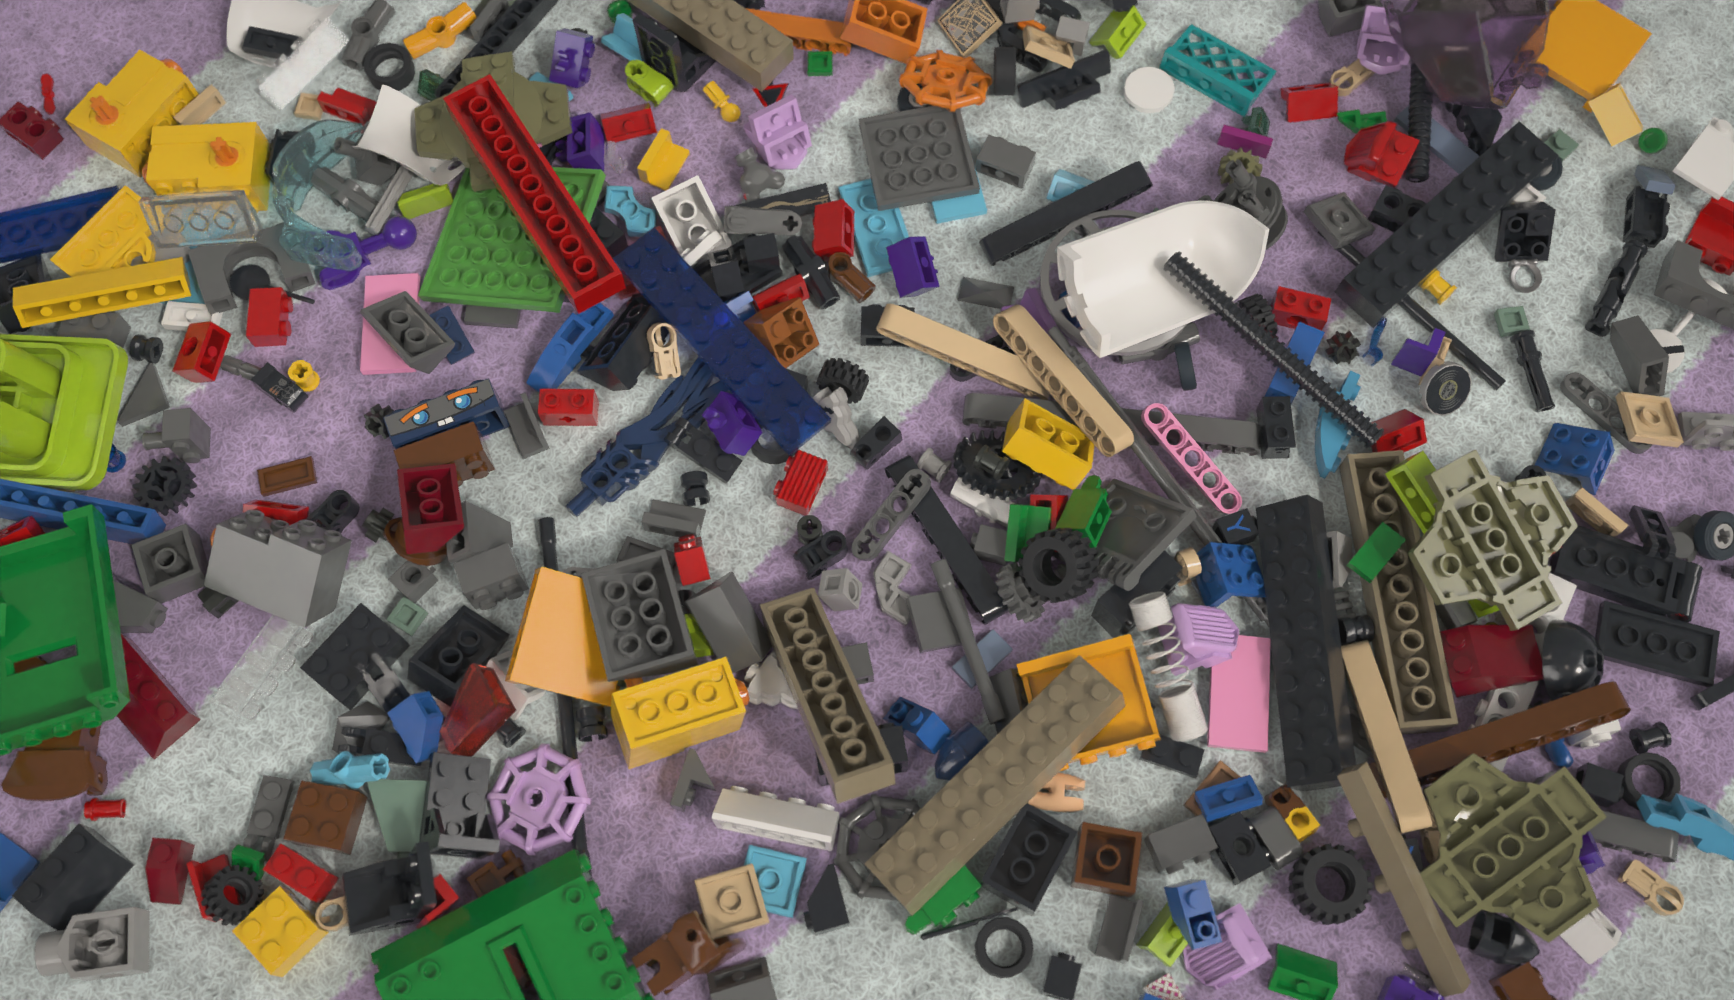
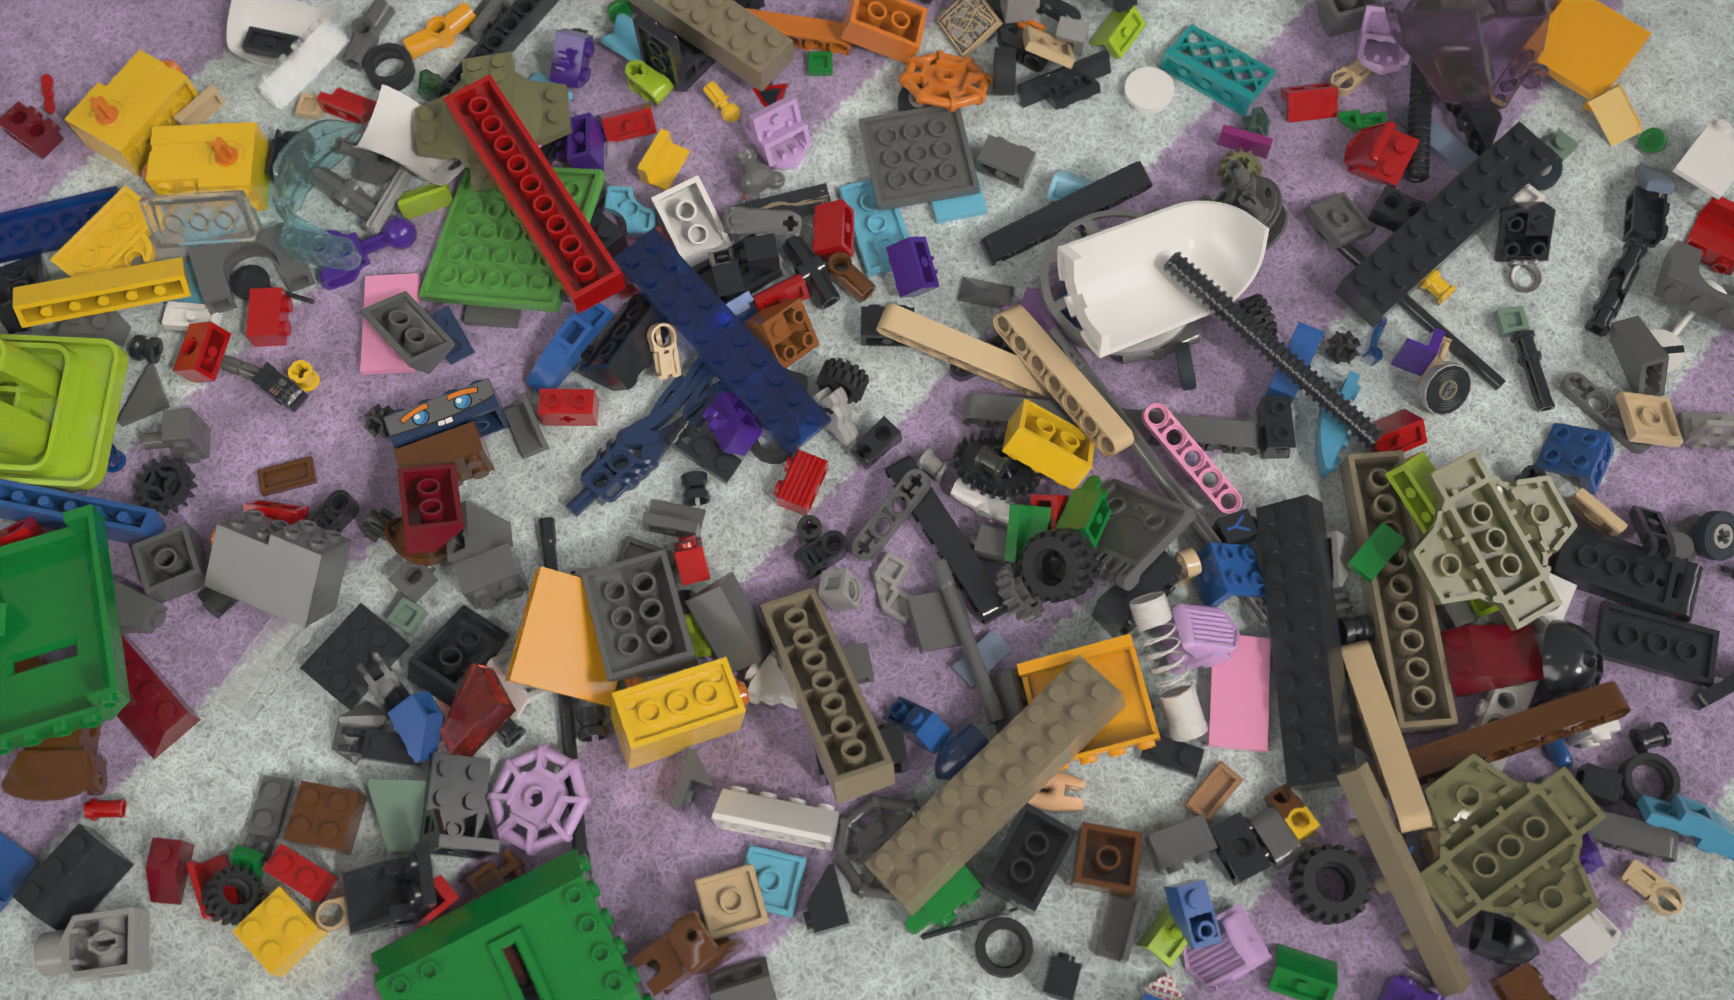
(350, 769): medium azure piece -> none
(707, 243): white plate -> none
(1228, 798): blue plate -> none
(1298, 306): red brick -> none

